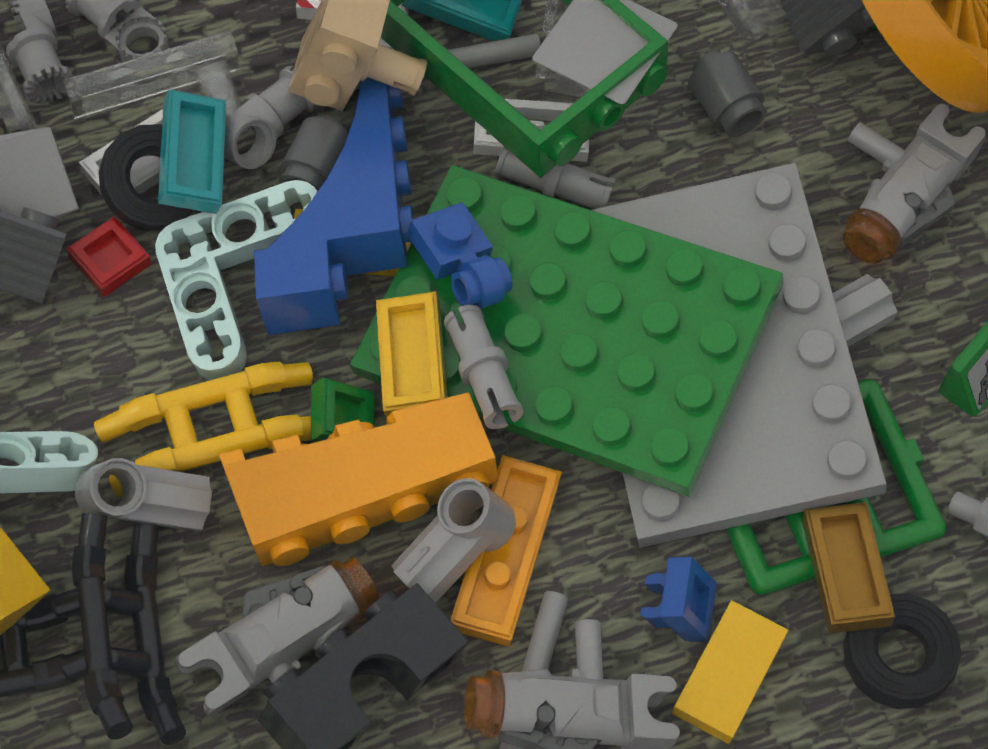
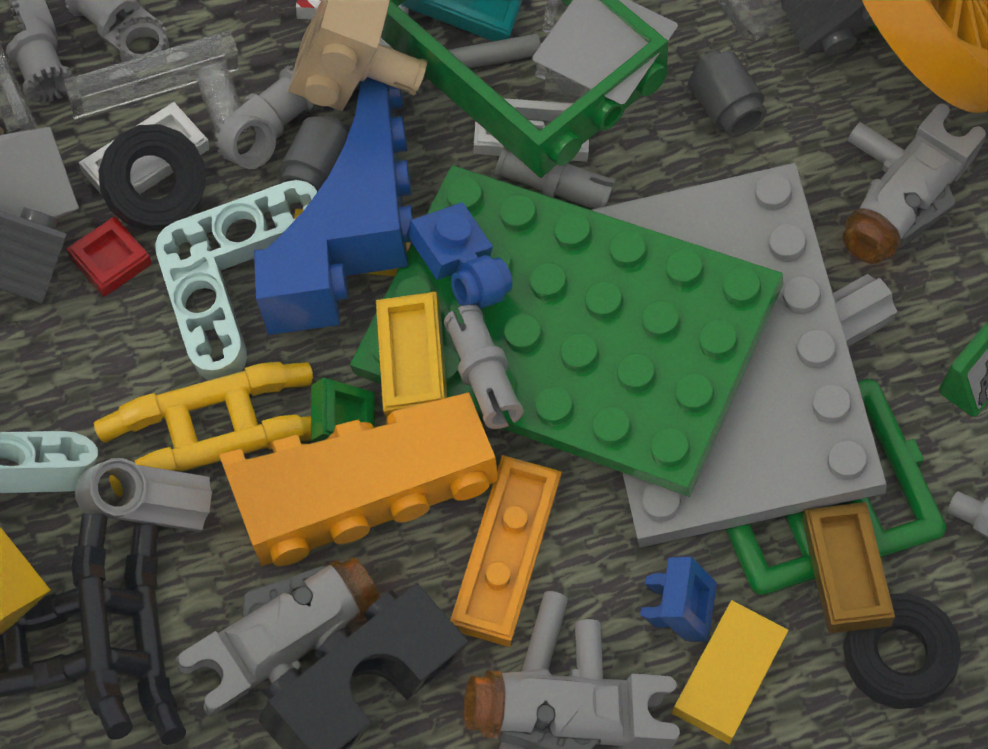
(192, 151): teal tile -> none
(450, 542): light grey piece -> none

